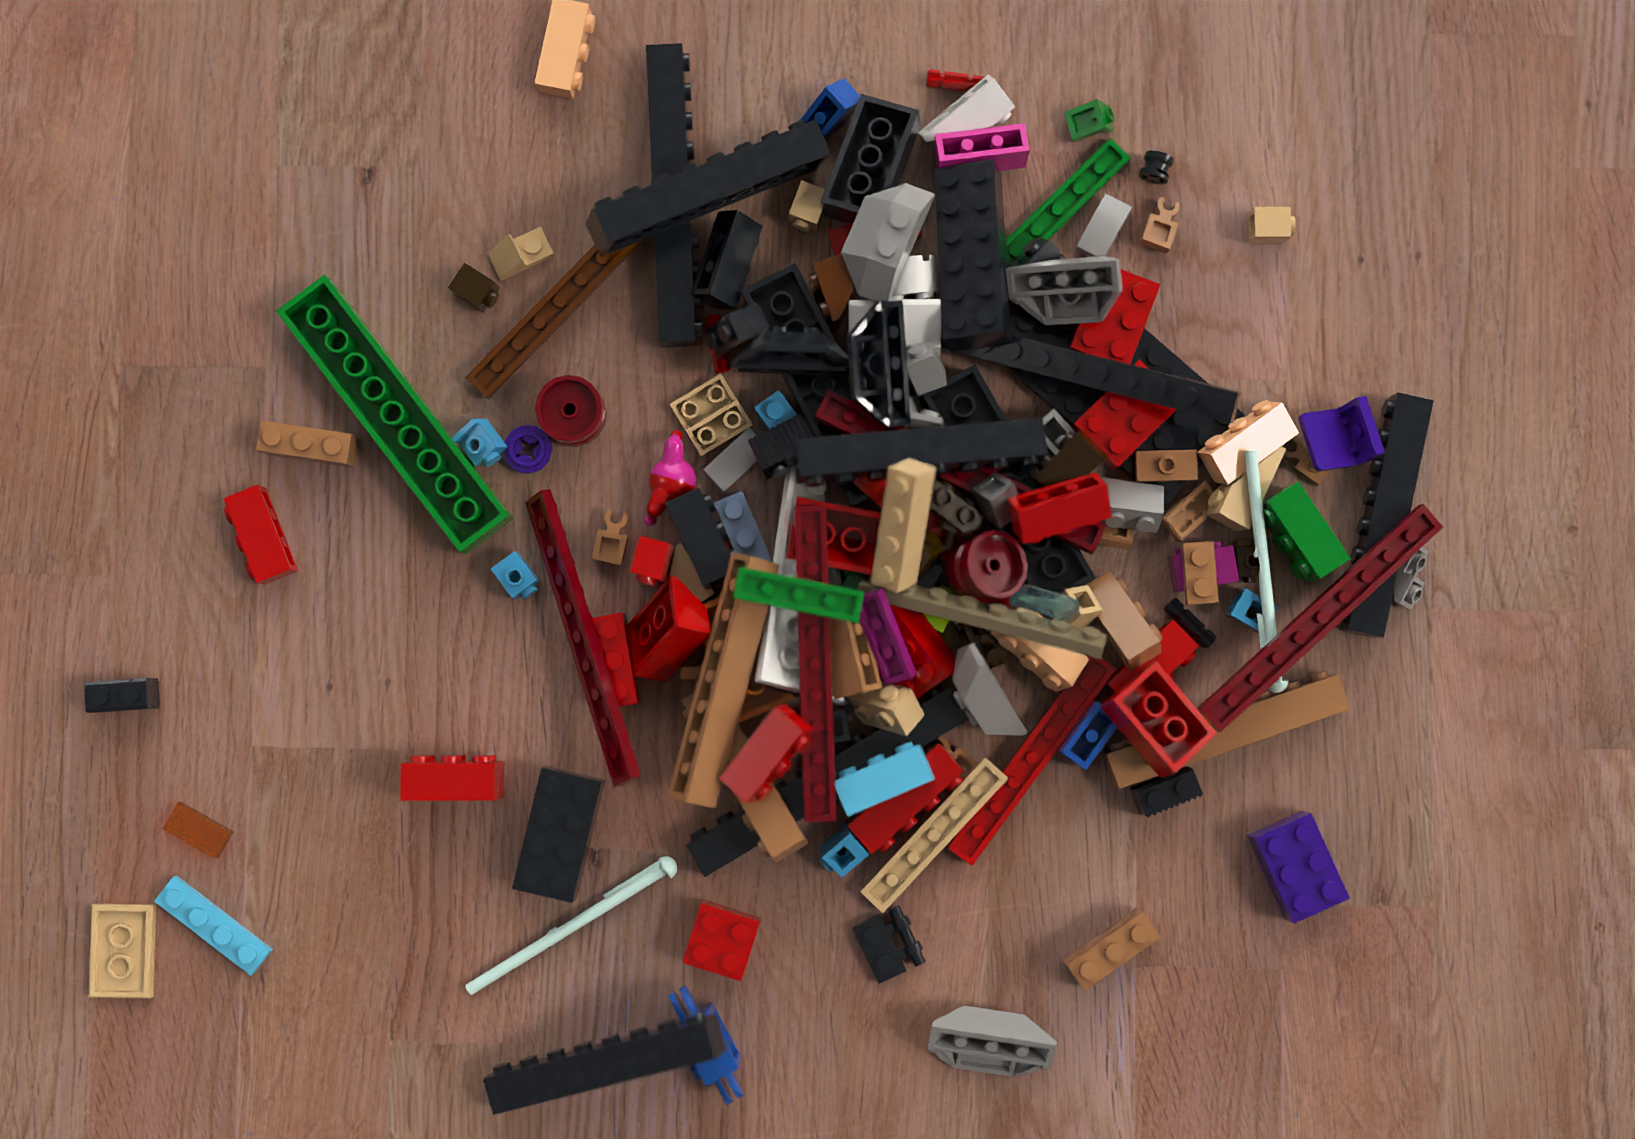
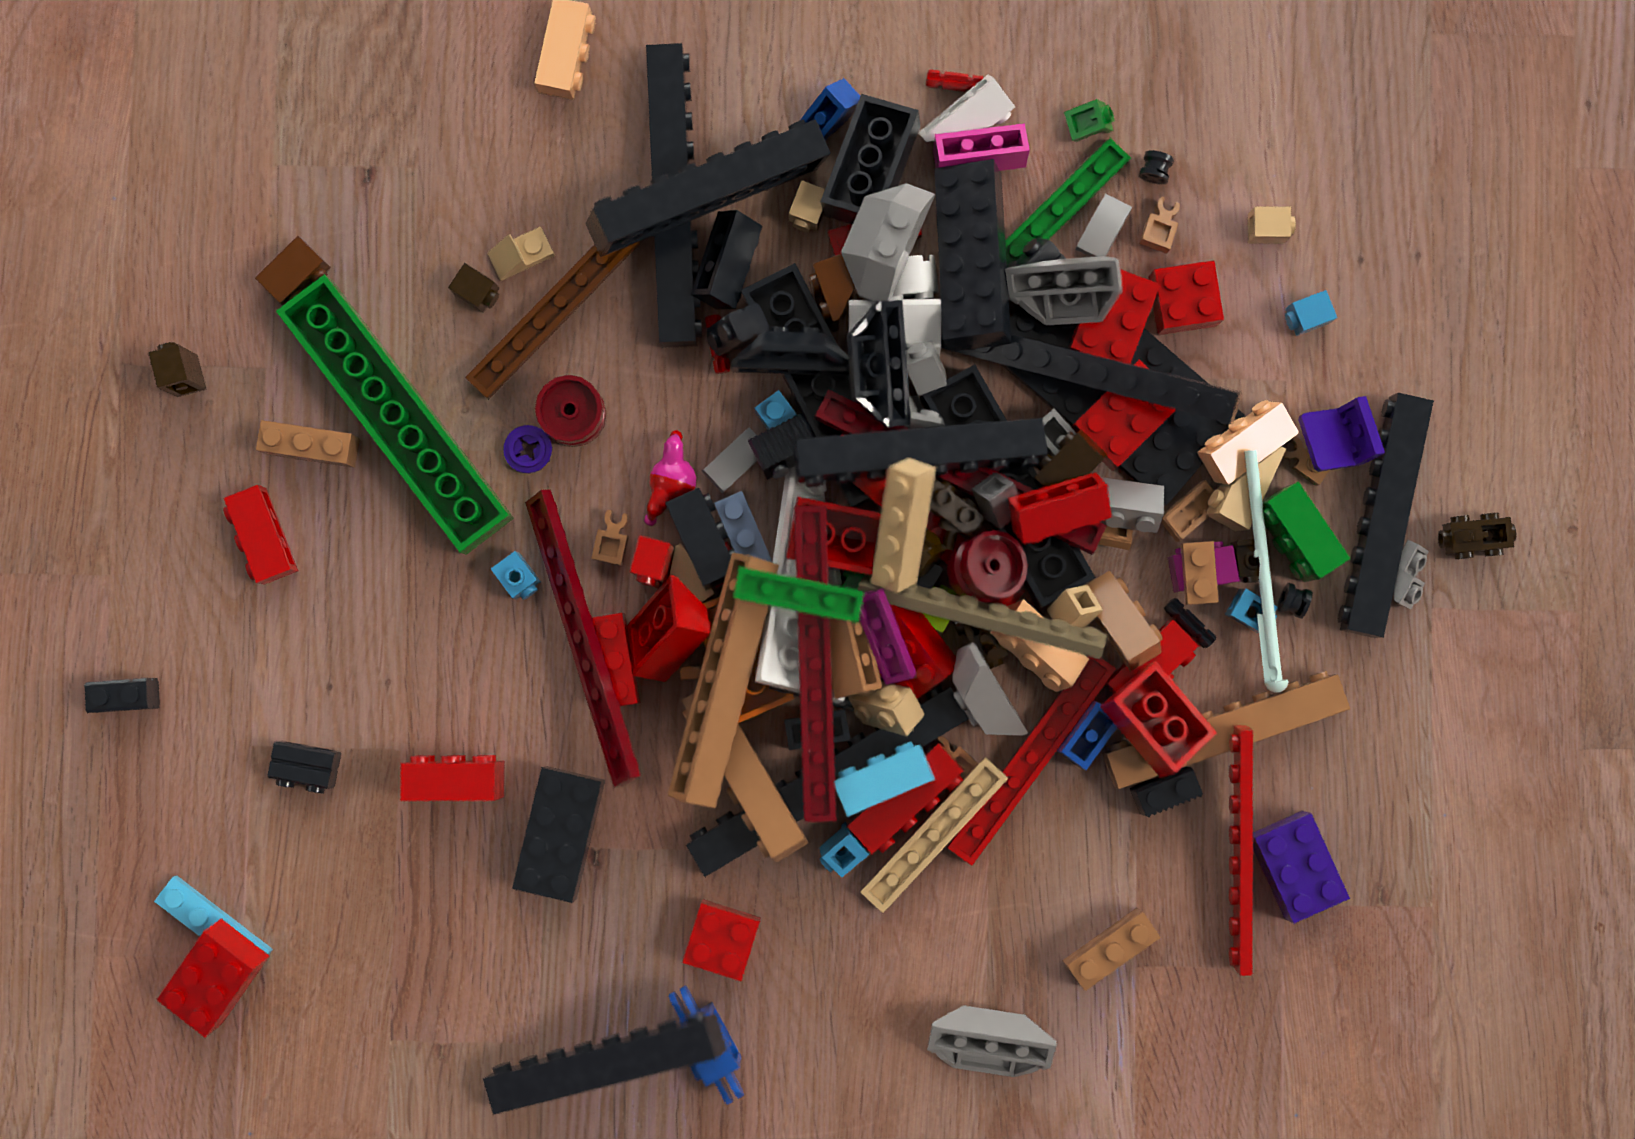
(122, 950): tan tile -> none
(176, 369): none -> dark brown brick
(198, 830): clear orange tile -> none
(212, 977): none -> red brick
(292, 271): none -> reddish brown brick
(303, 765): none -> black brick
(489, 446): dark azure brick -> none
(633, 885): light aqua bar -> none
(711, 414): tan slope -> none
(767, 754): red brick -> none
(879, 946): black plate -> none
(1045, 602): clear light blue tile -> none
(1166, 466): medium nougat plate -> none
(1187, 298): none -> red brick
(1242, 860): none -> red plate
(1294, 600): none -> black wheel
(1310, 313): none -> dark azure brick
(1319, 618): dark red plate -> none
(1466, 536): none -> dark brown brick

